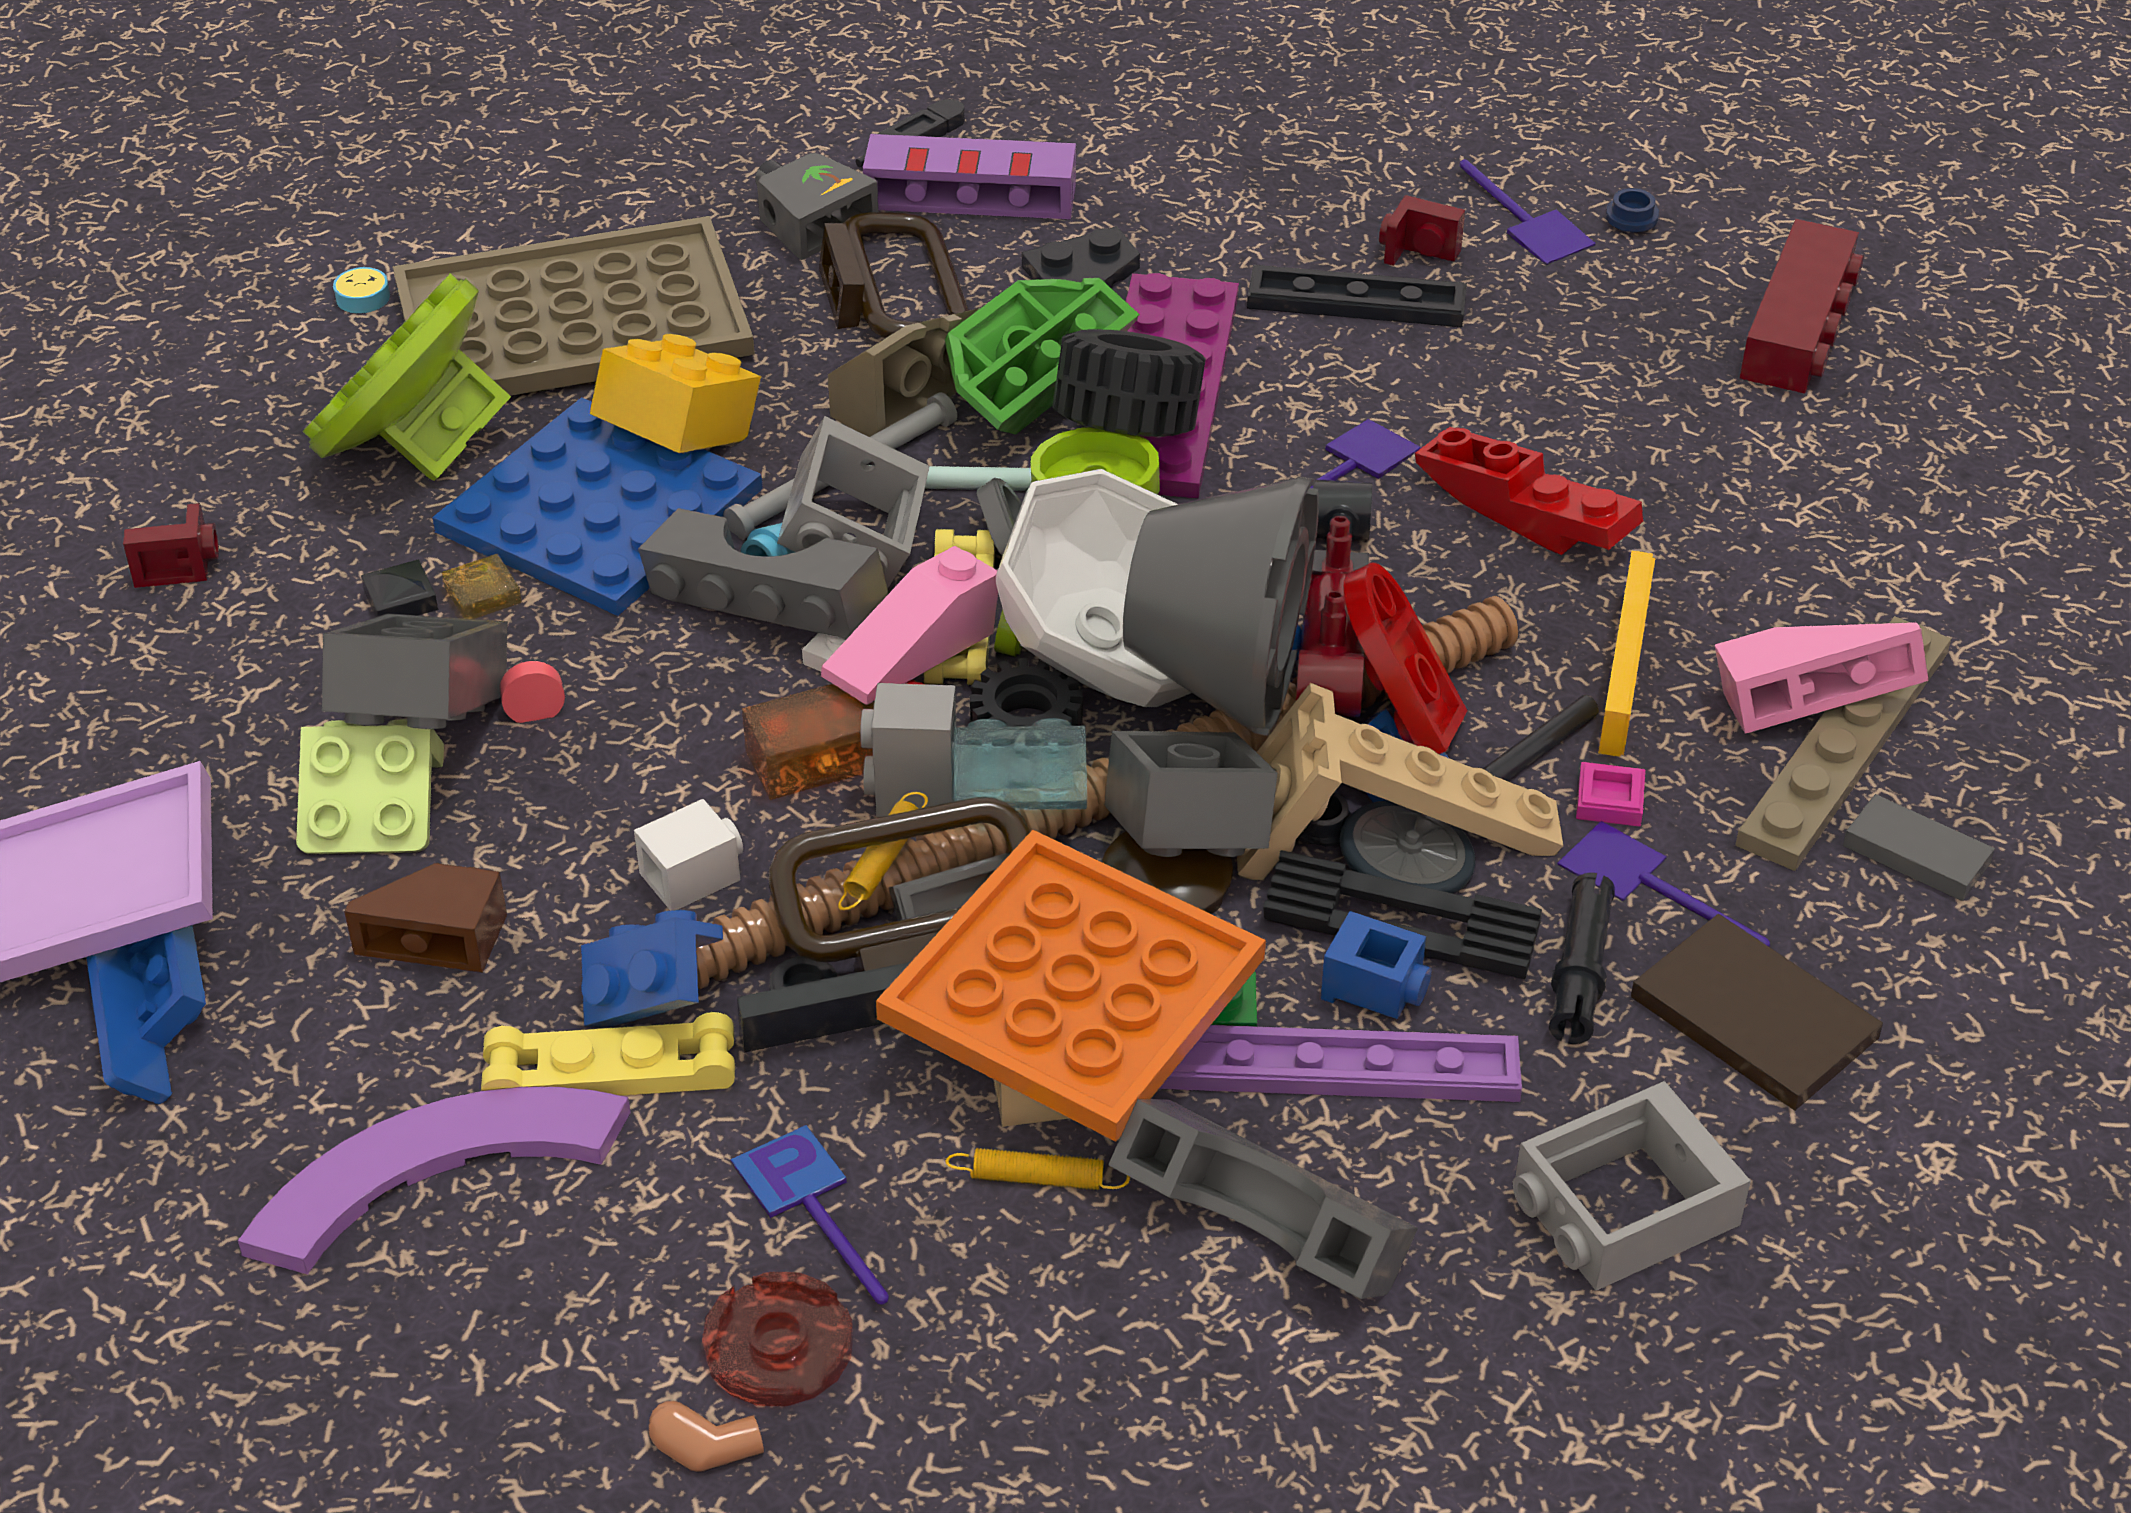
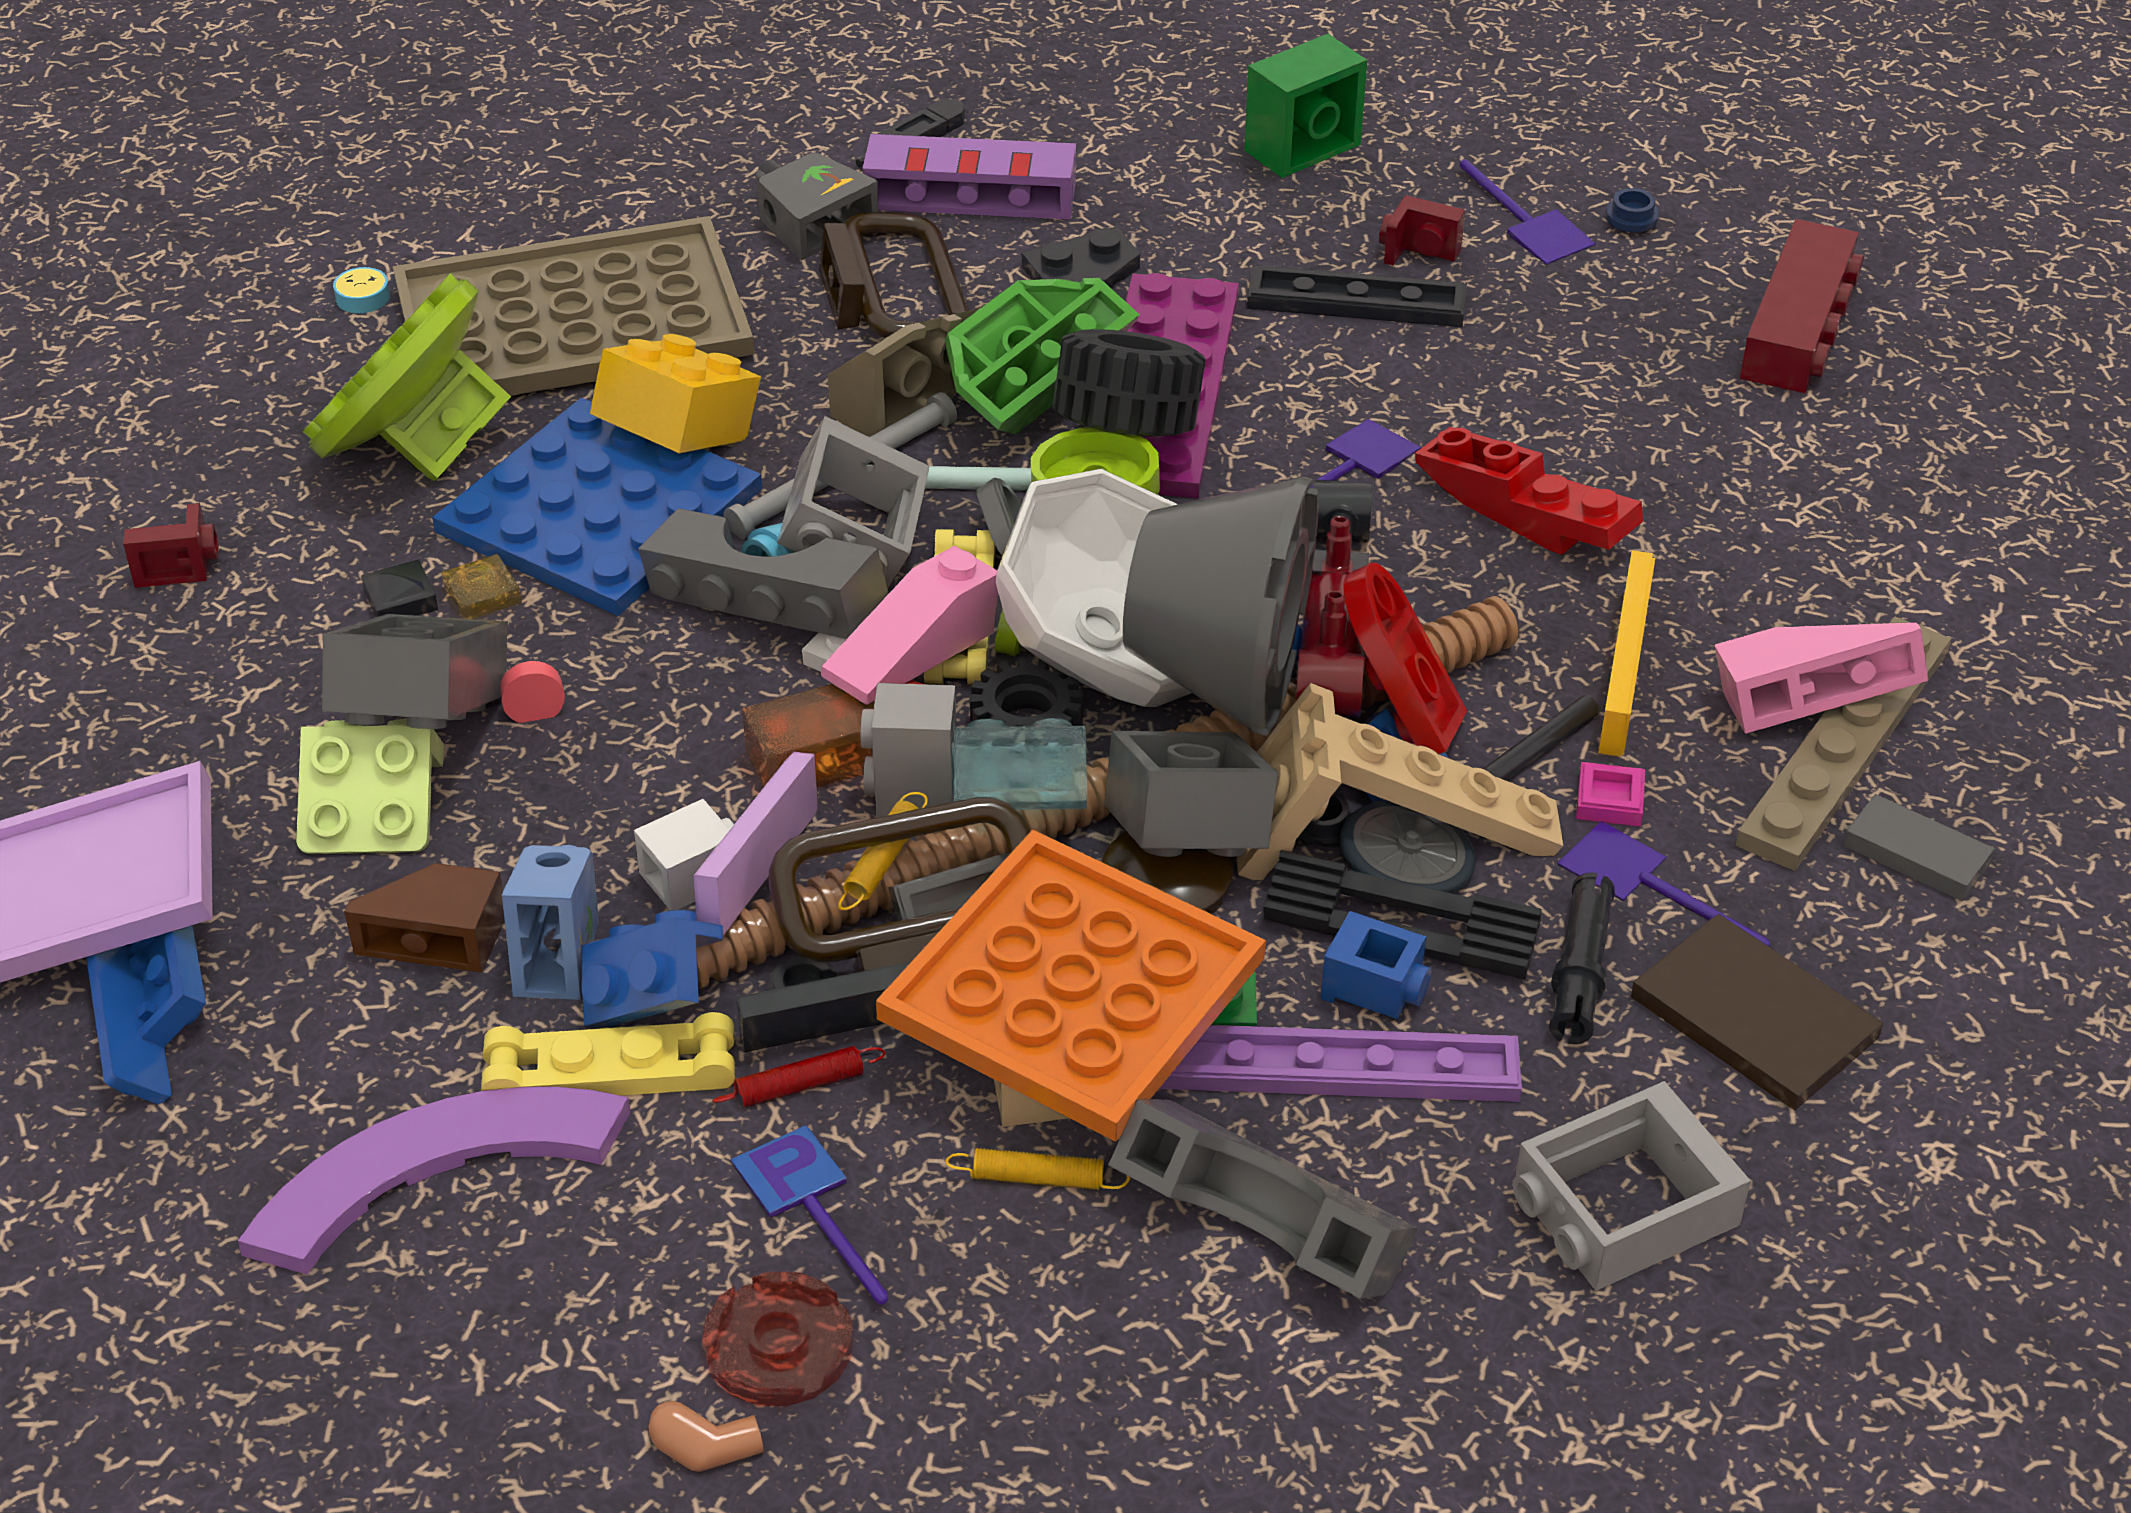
(548, 893): none -> medium blue torso
(746, 852): none -> lavender tile
(799, 1076): none -> red piece
(1305, 105): none -> green brick

